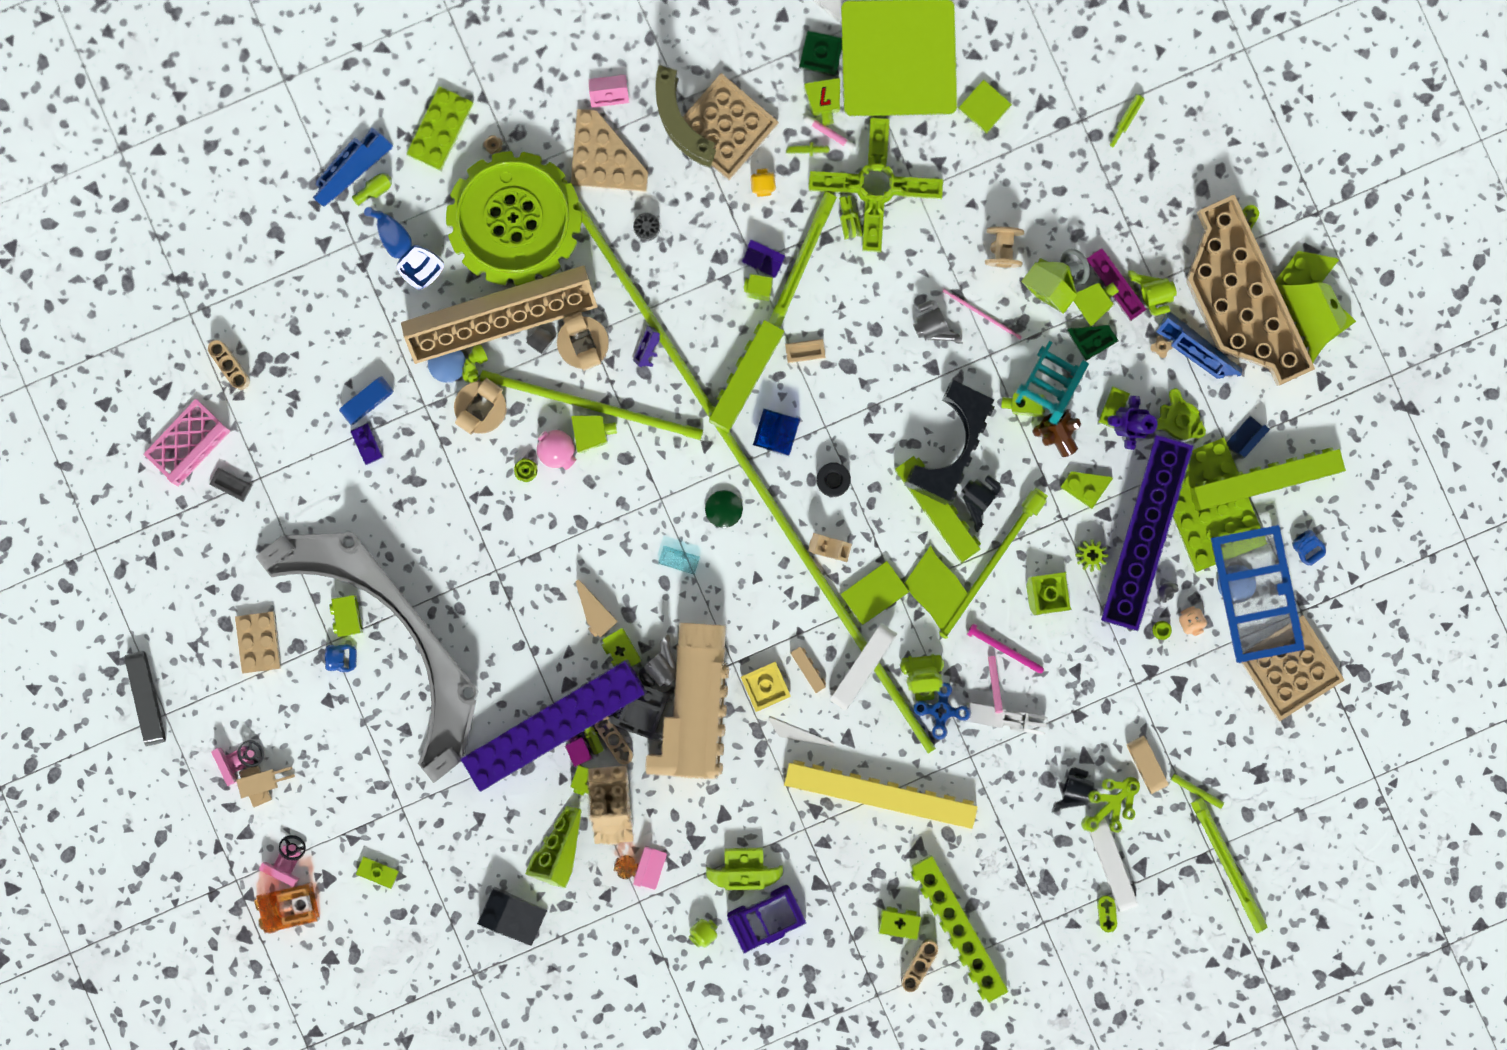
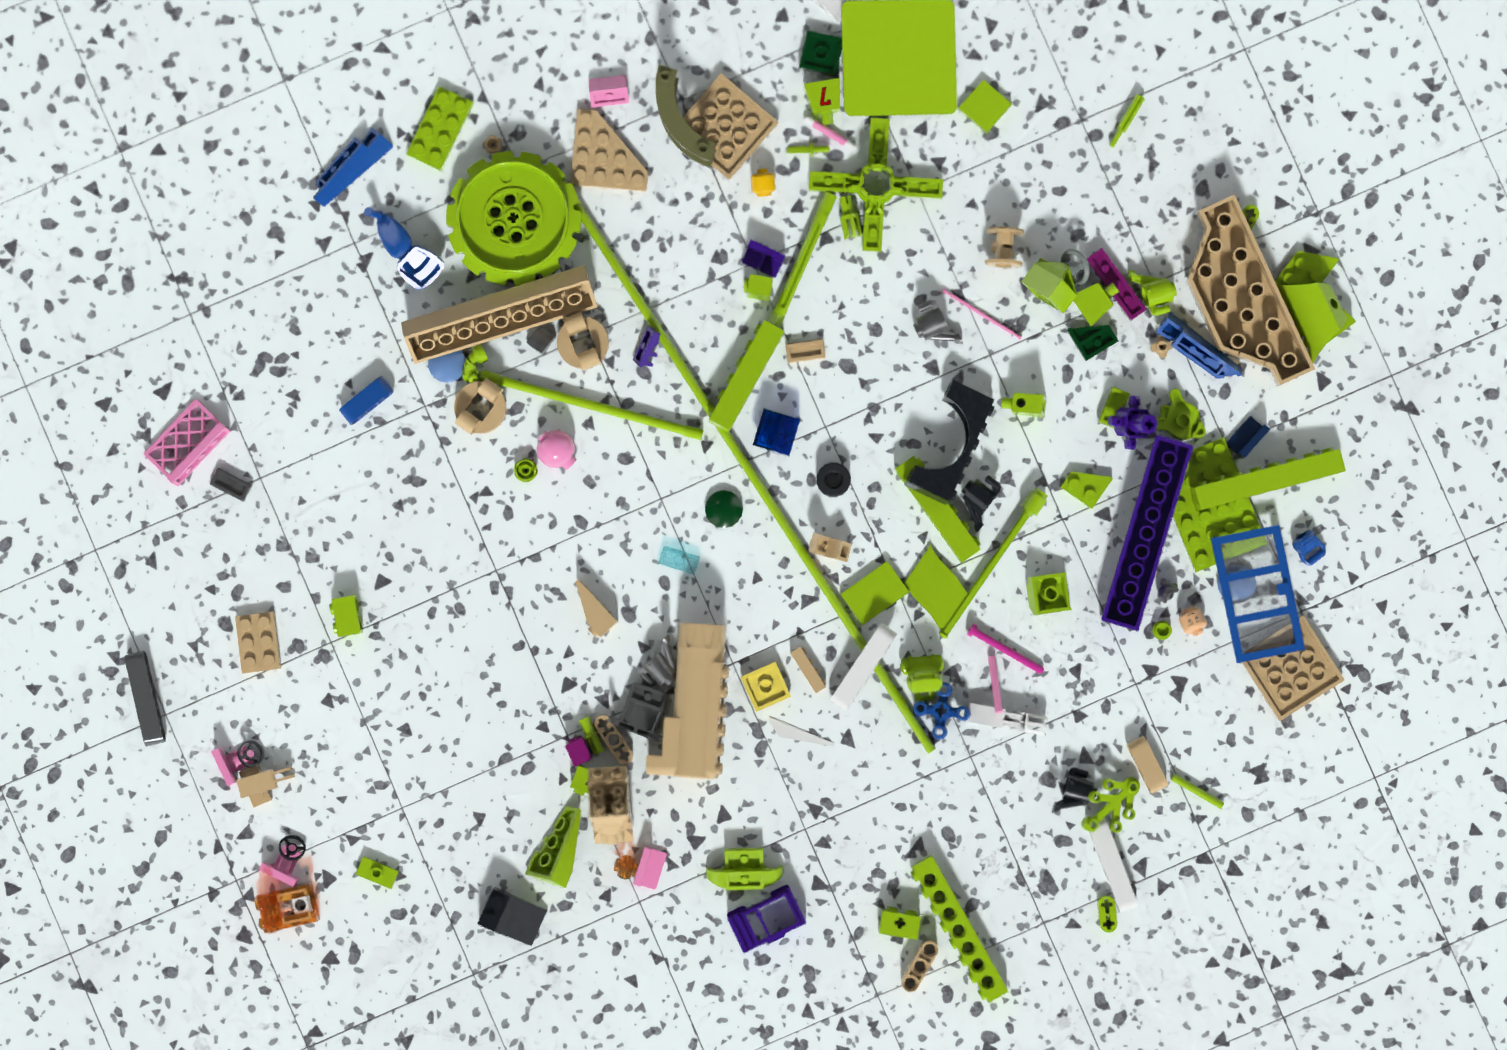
(222, 358): tan beam -> none
(335, 658): blue piece -> none
(366, 444): dark purple plate -> none
(374, 188): lime arm -> none
(450, 708): light grey panel -> none
(553, 725): dark purple brick -> none
(591, 432): lime torso -> none
(622, 640): lime brick -> none
(646, 227): dark grey wheel -> none
(703, 933): lime head -> none
(880, 795): light yellow brick -> none
(1059, 434): reddish brown piece -> none
(1070, 384): teal fence -> none
(1087, 560): lime gear -> none
(1247, 901): lime piece -> none

